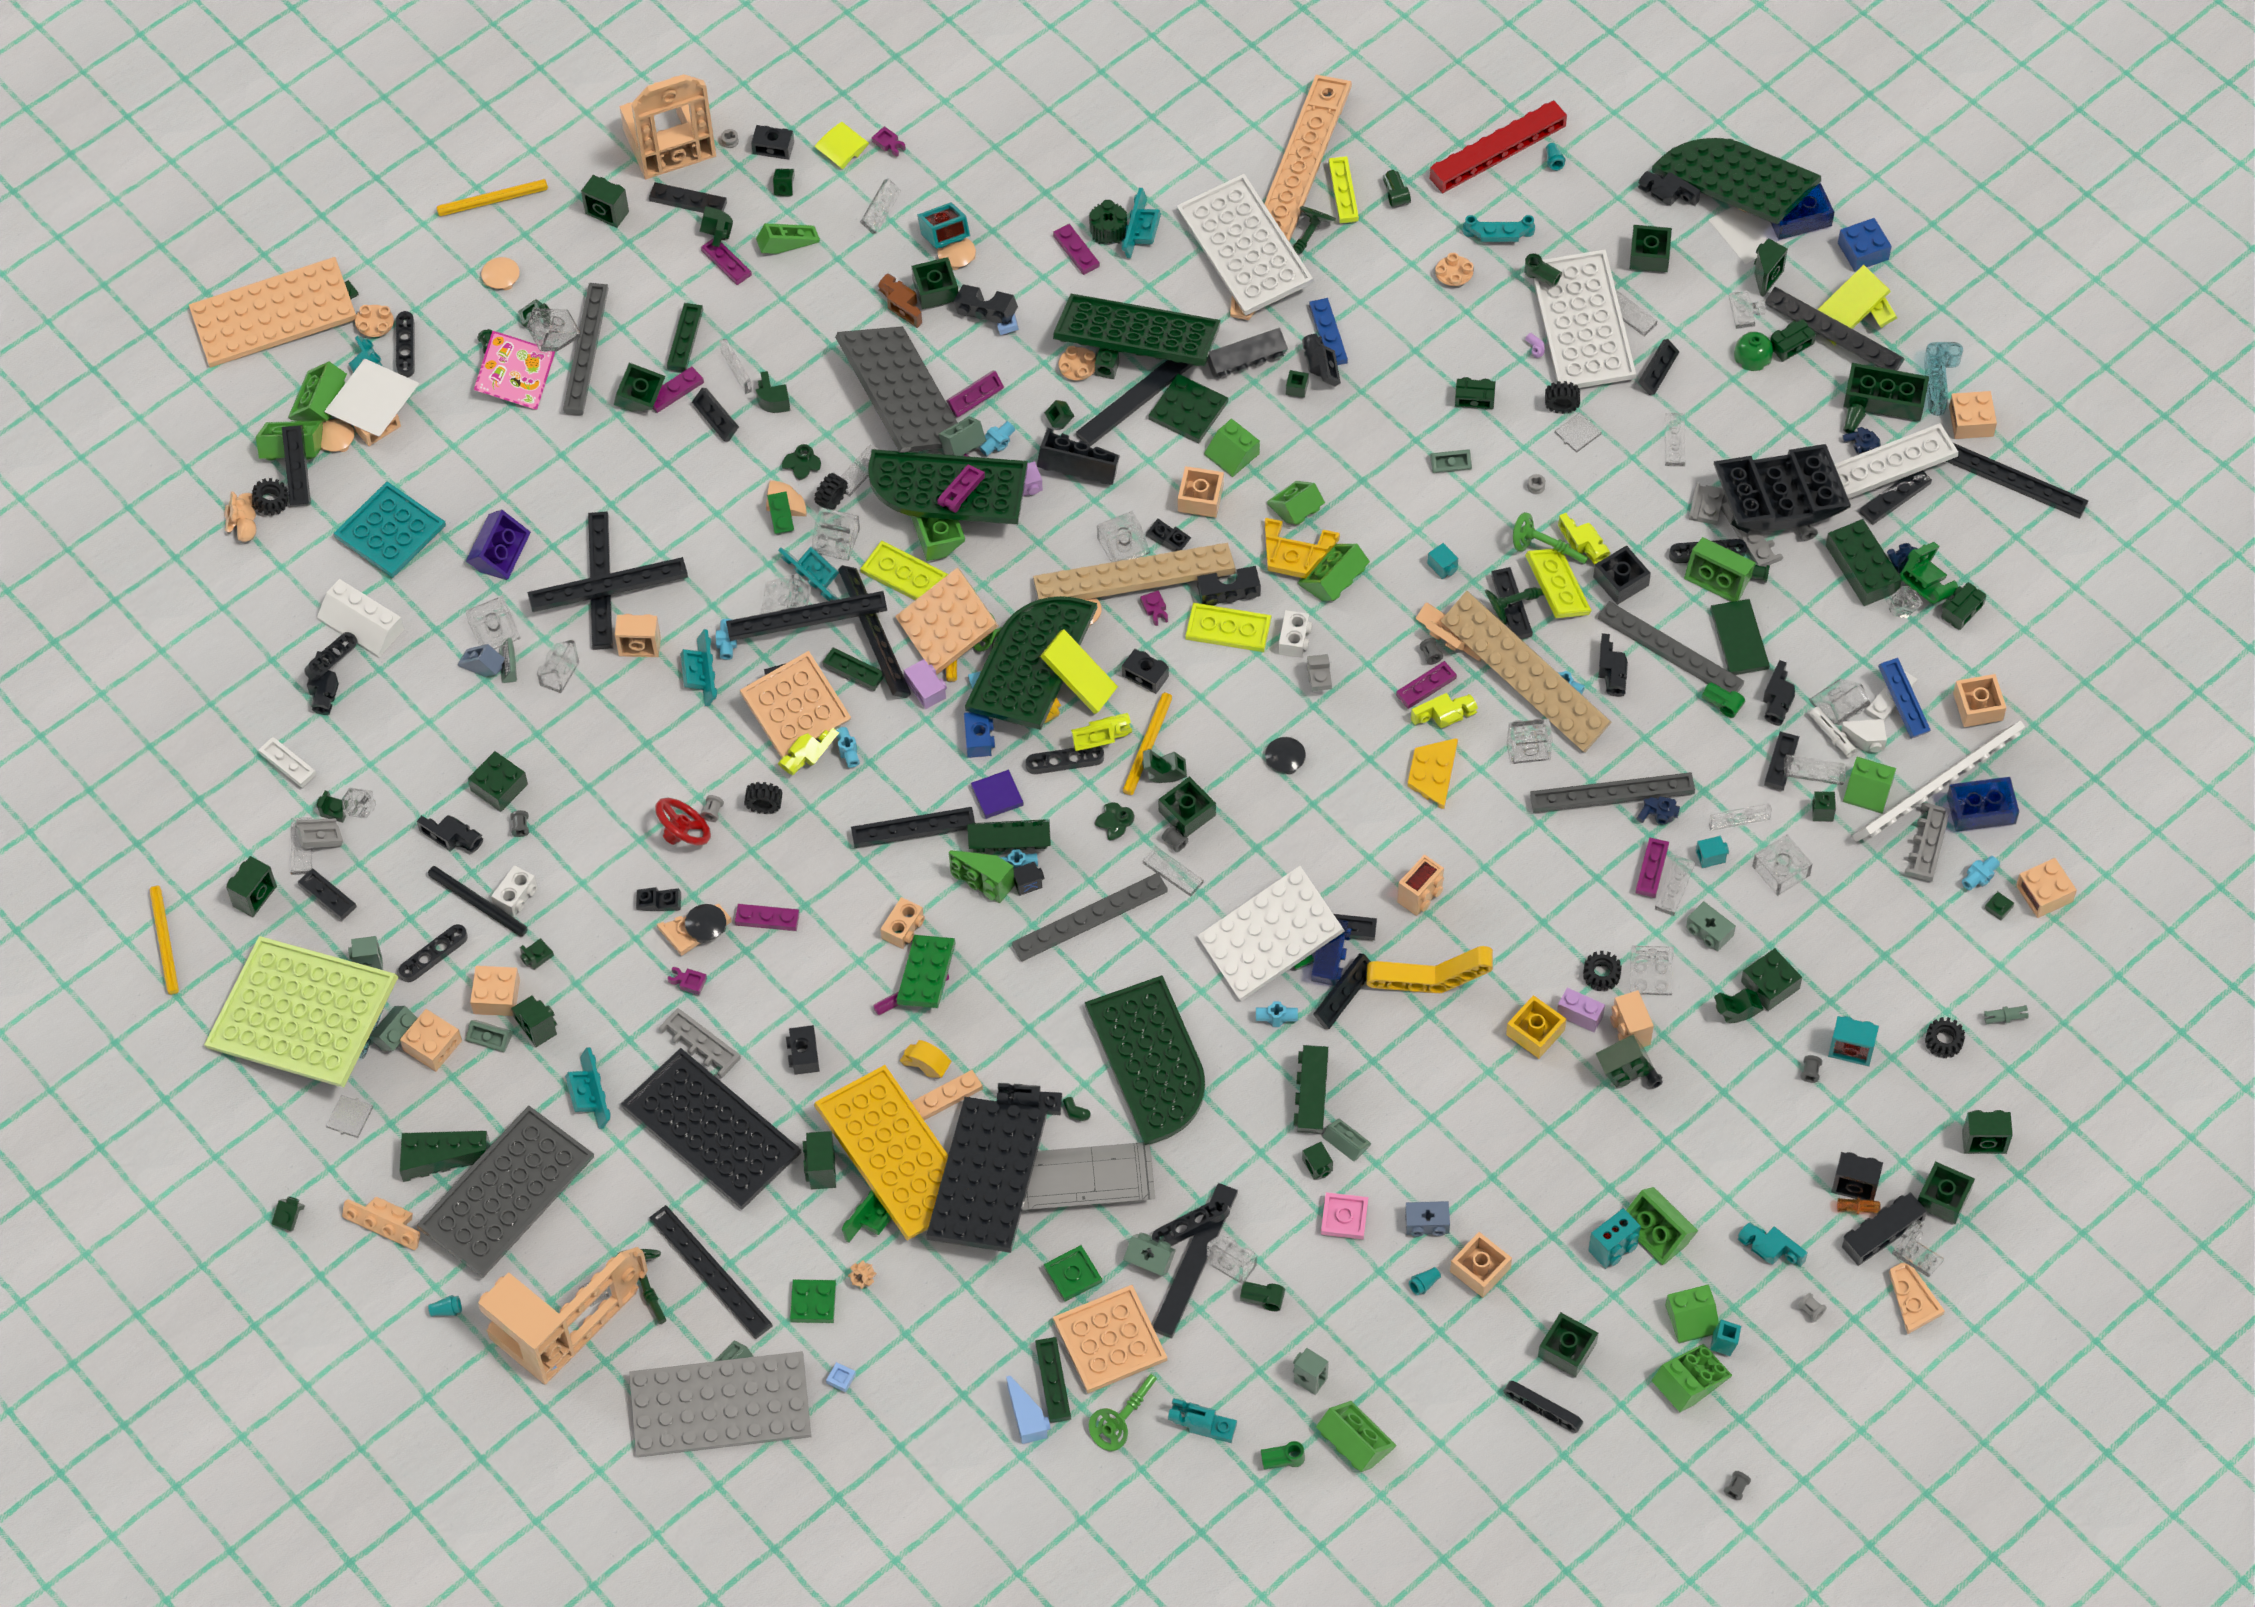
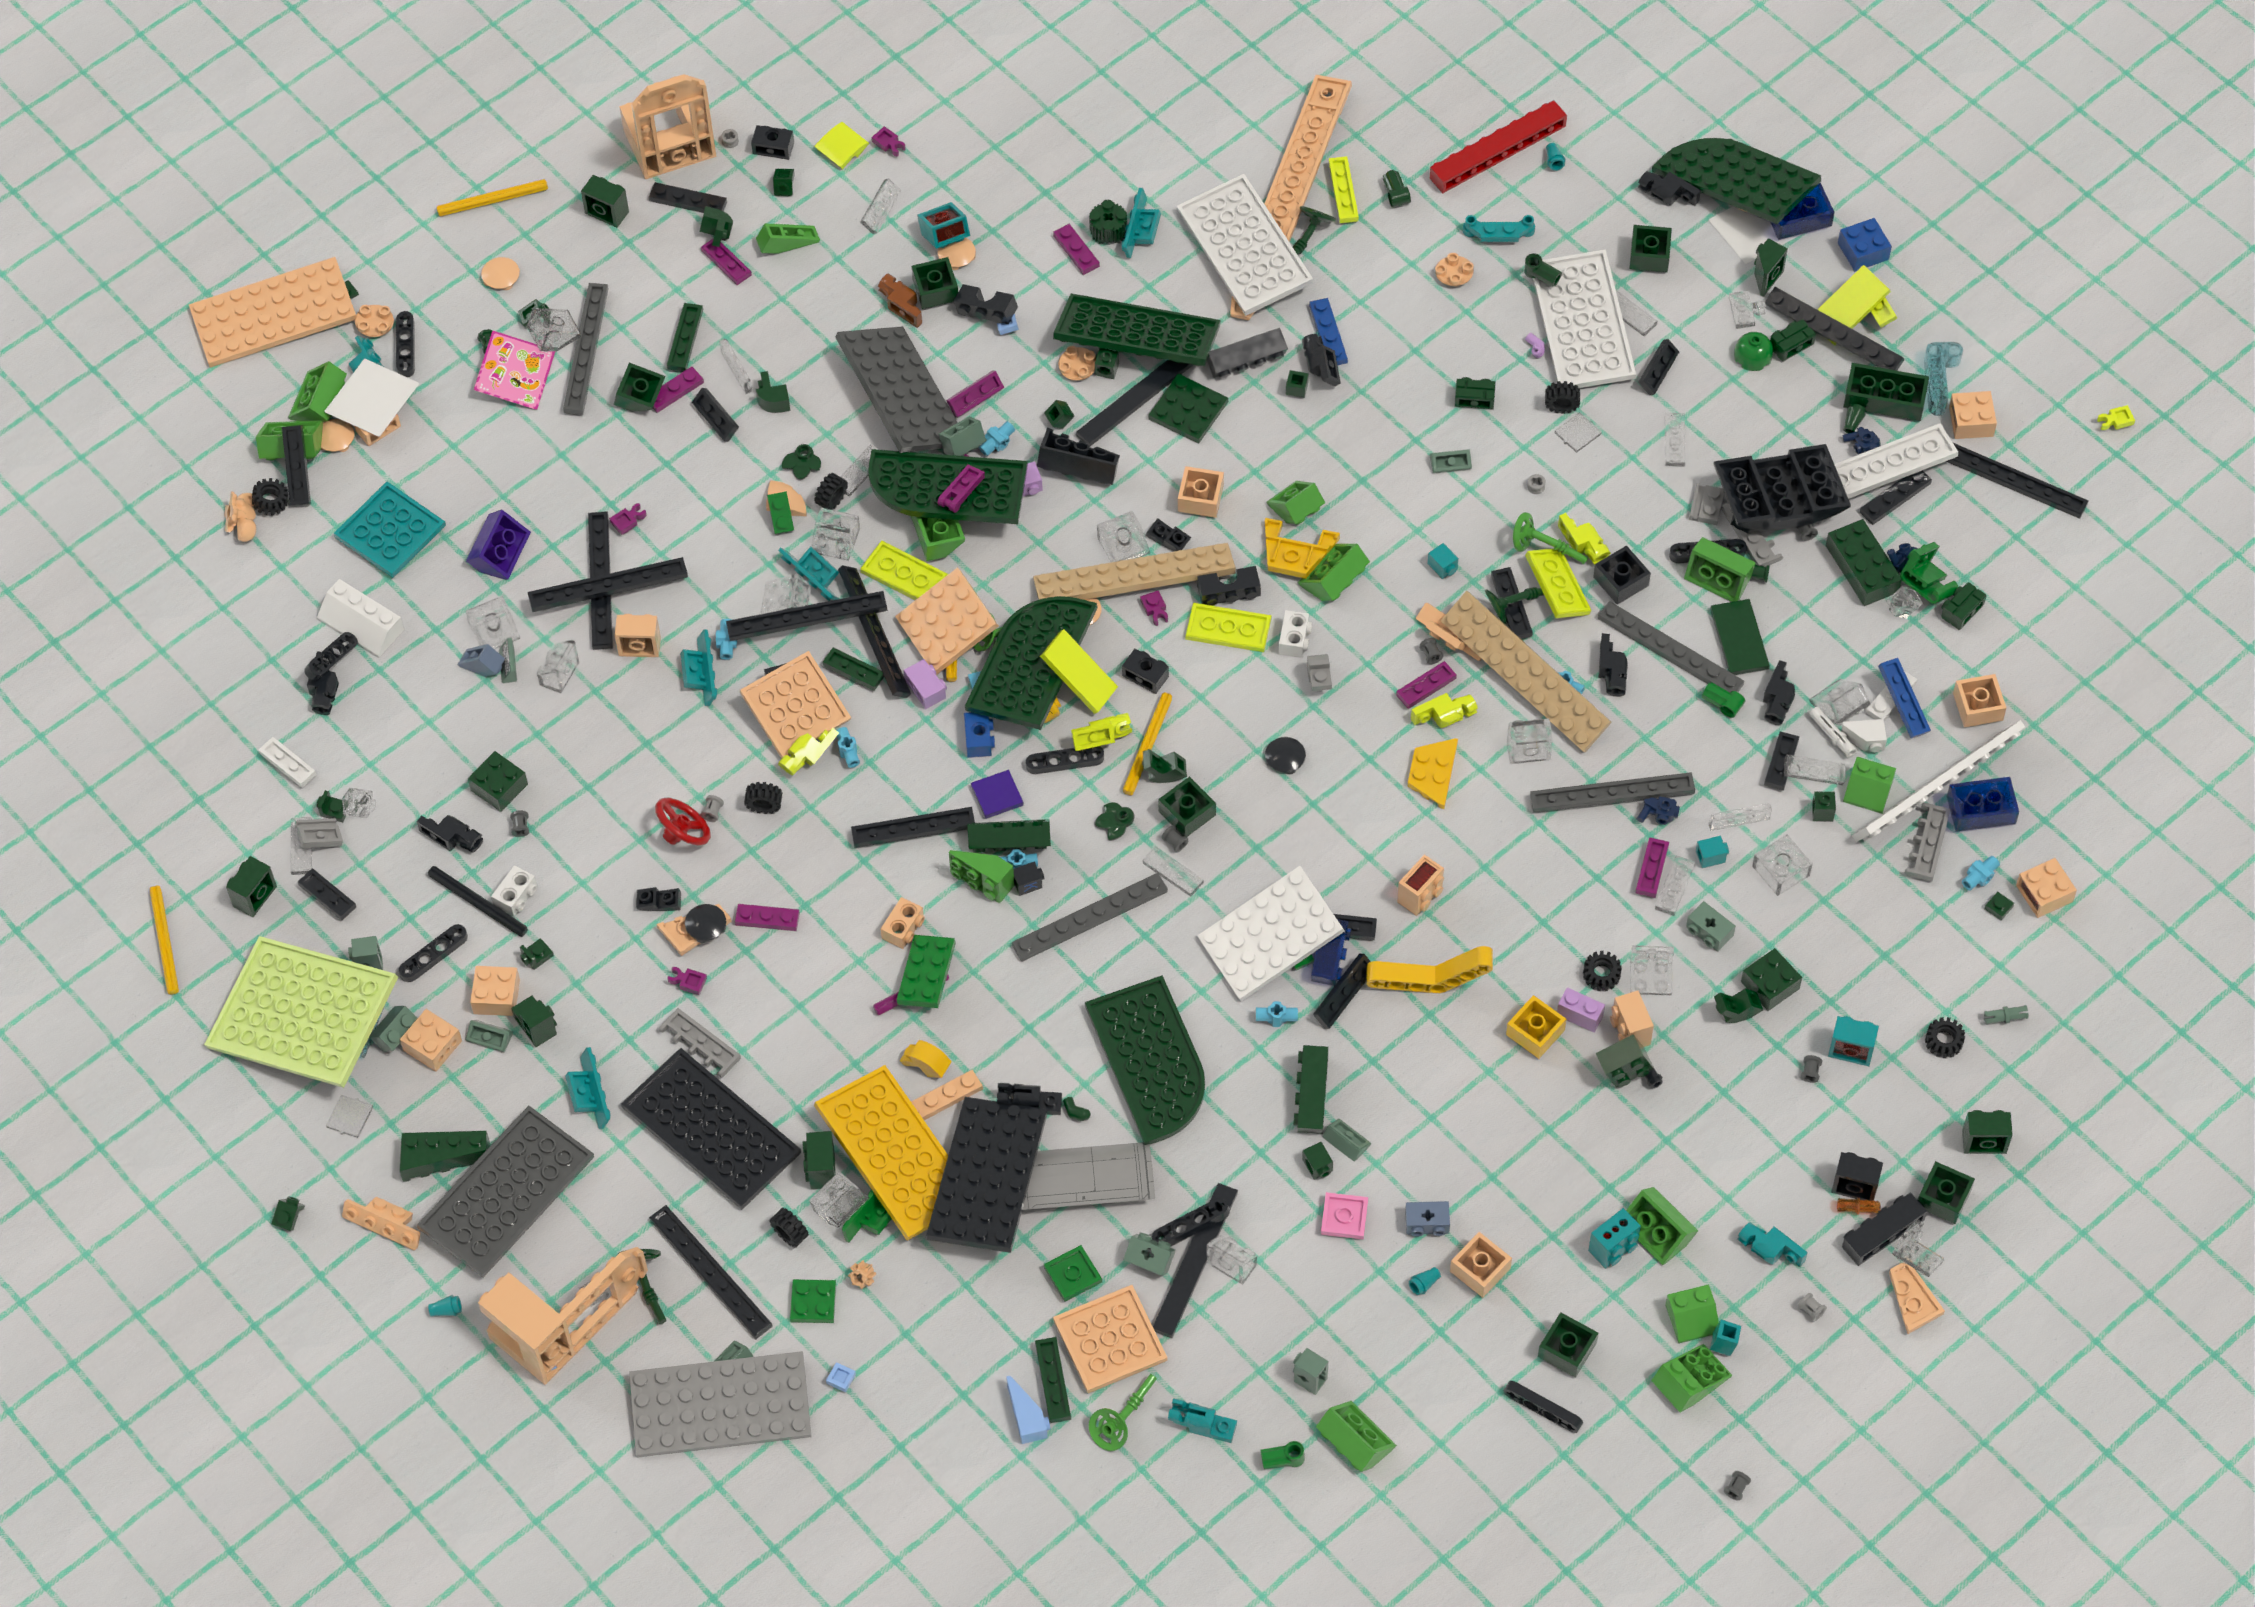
(626, 520): none -> magenta plate
(789, 1227): none -> black tyre
(804, 1061): black brick -> none
(838, 1200): none -> clear slope
(1233, 448): bright green slope -> none
(1268, 1296): dark green piece -> none
(2119, 417): none -> neon yellow plate

